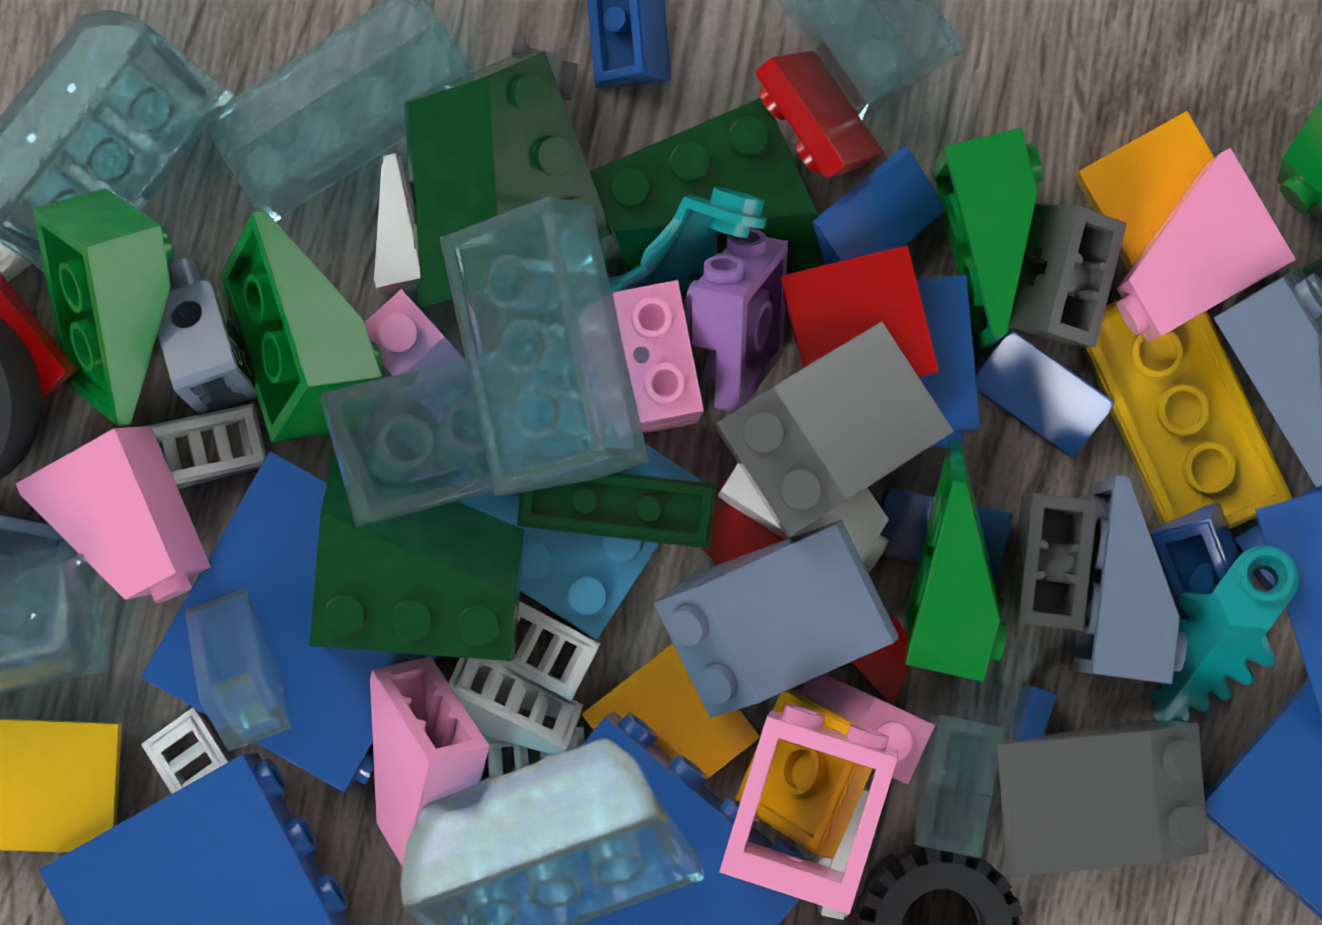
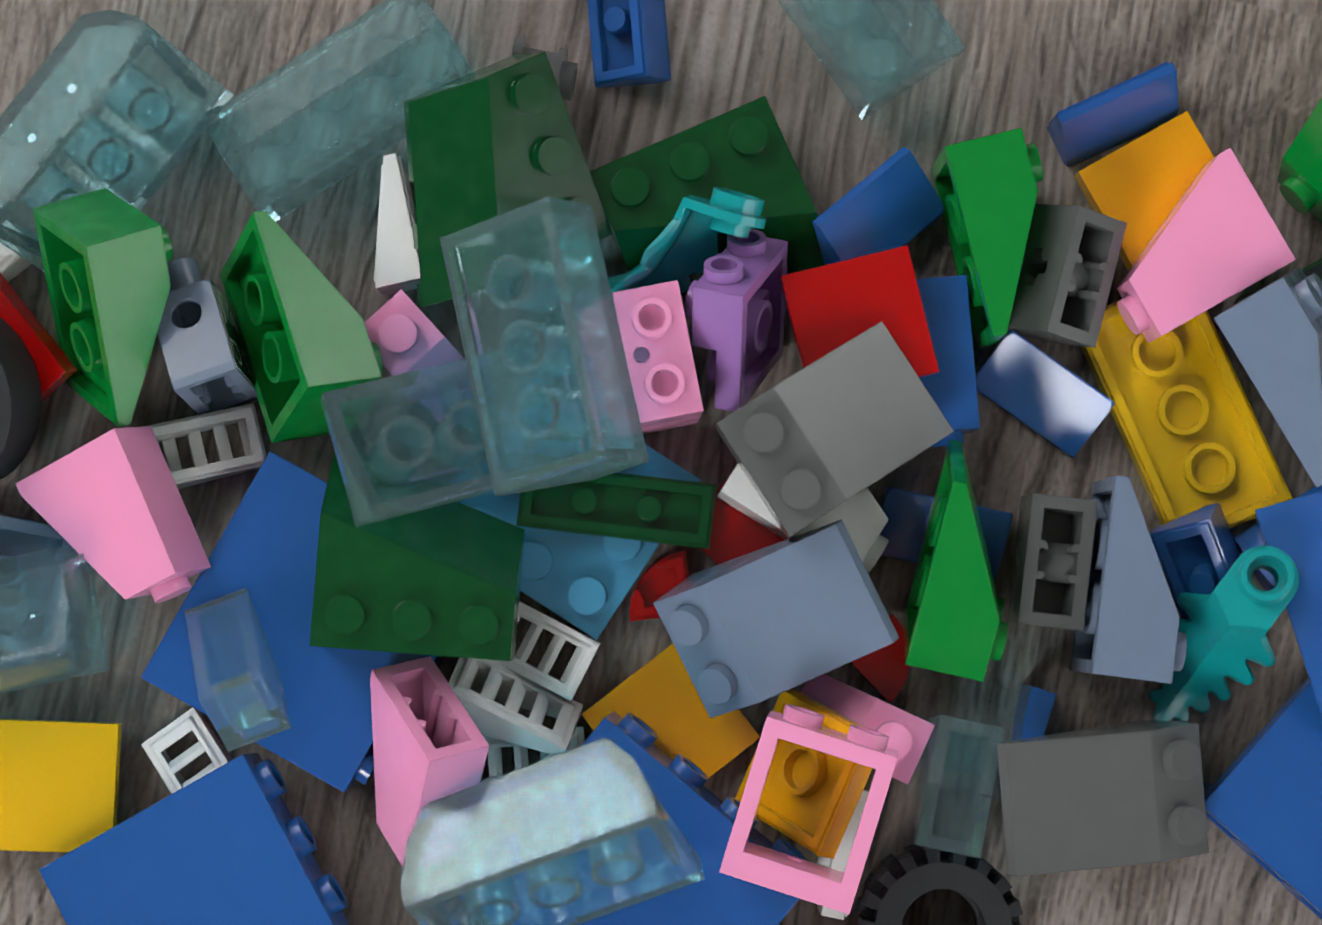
(655, 583): none -> red tile
(819, 113): red tile -> none
(1116, 115): none -> blue slope

